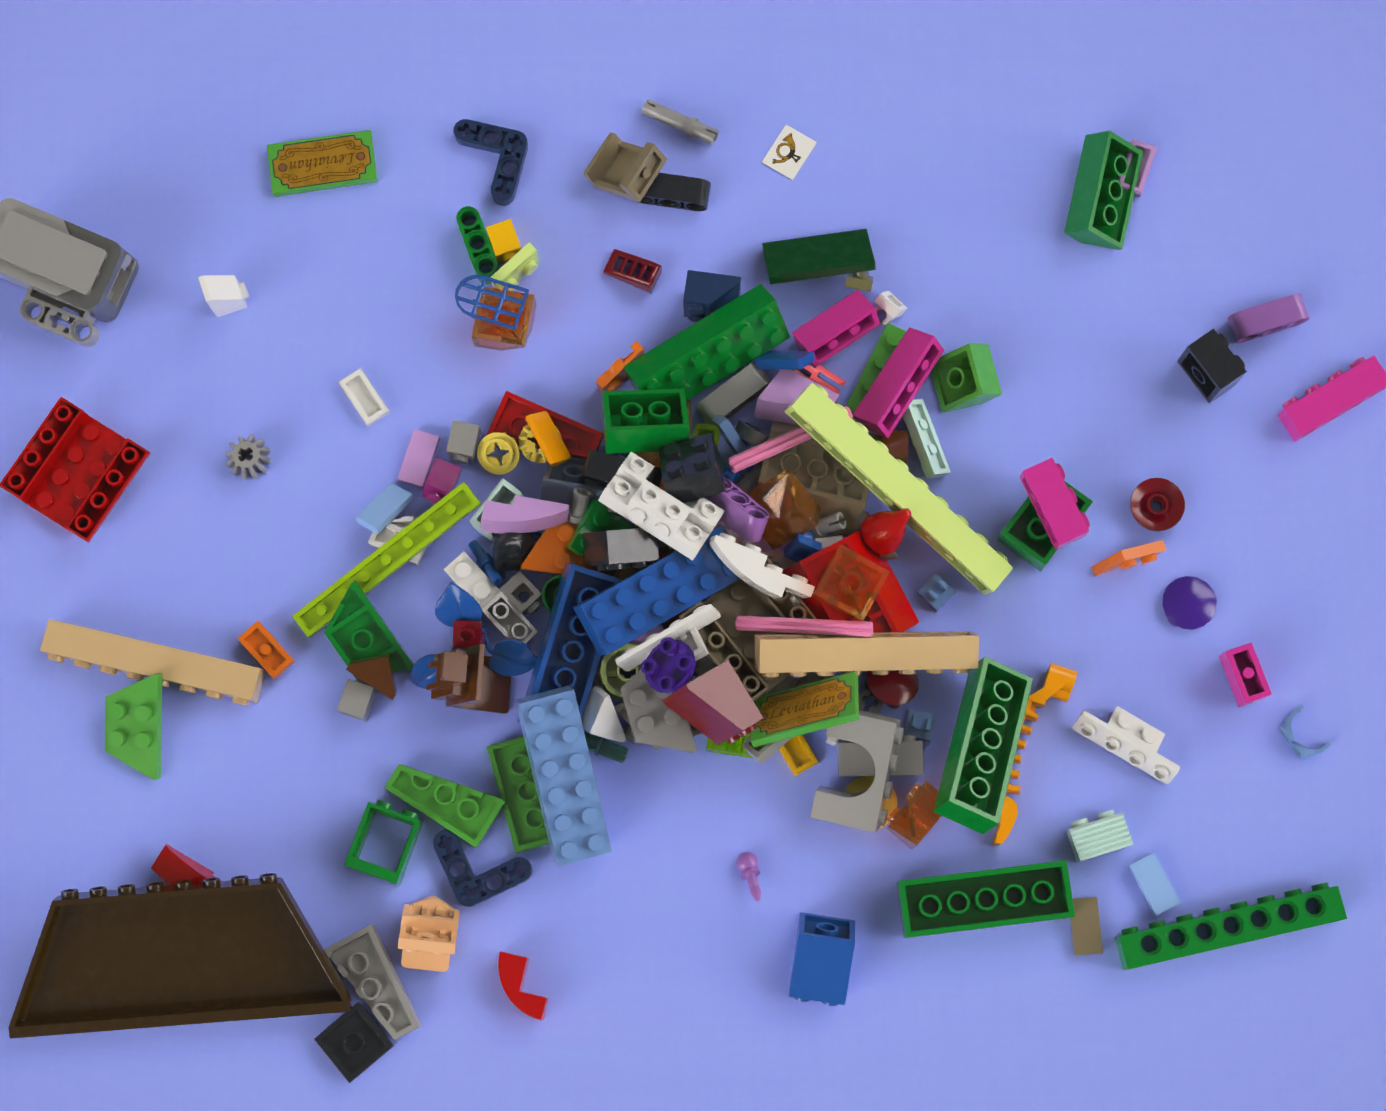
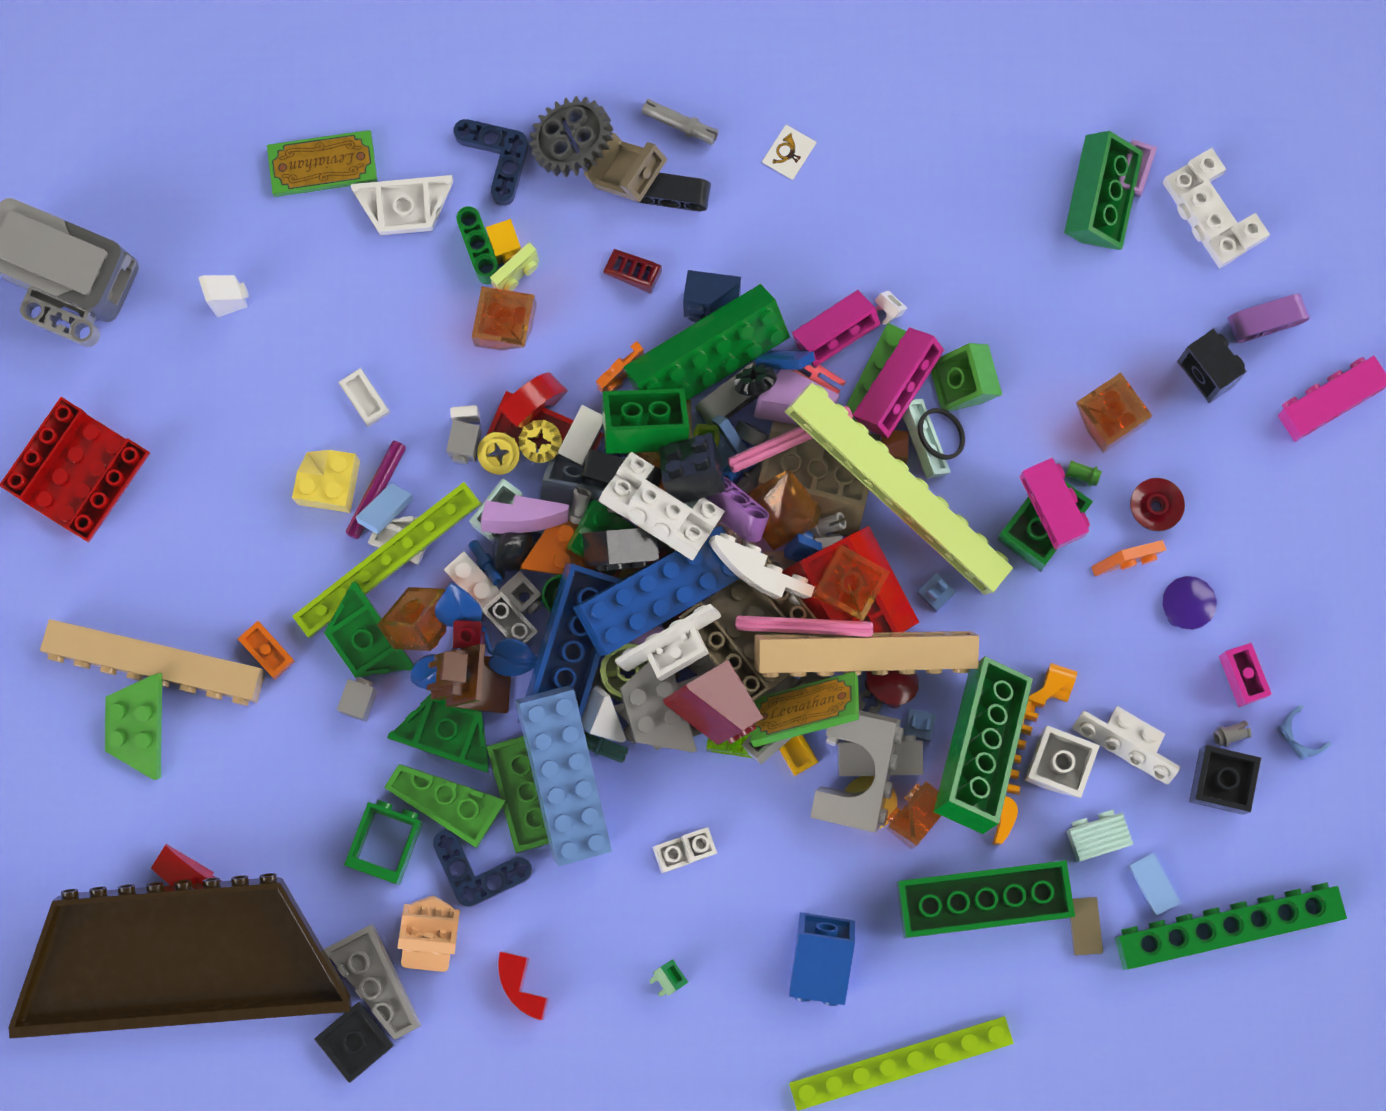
(244, 466): light grey gear -> none
(327, 480): none -> light yellow slope
(376, 672): reddish brown slope -> none
(377, 484): none -> magenta axle
(404, 203): none -> white wing
(413, 621): none -> clear orange slope
(418, 458): lavender tile -> none
(441, 480): magenta brick -> none
(446, 733): none -> green wing
(465, 414): none -> white tile
(502, 295): blue window -> none
(532, 398): none -> red brick
(548, 438): light orange slope -> none
(581, 435): none -> white tile
(589, 128): none -> dark grey gear
(669, 665): dark purple dish -> none
(669, 978): none -> green tile
(684, 850): none -> white slope
(747, 864): medium lavender bar -> none
(764, 380): none -> black gear
(818, 256): dark green tile -> none
(859, 281): olive plate -> none
(884, 531): red hat -> none
(901, 1063): none -> lime plate
(959, 427): none -> black piece
(1061, 762): none -> white slope
(1083, 473): none -> bright green pin
(1112, 412): none -> clear orange slope
(1207, 212): none -> white bracket
(1225, 779): none -> black brick
(1232, 733): none -> light grey pin

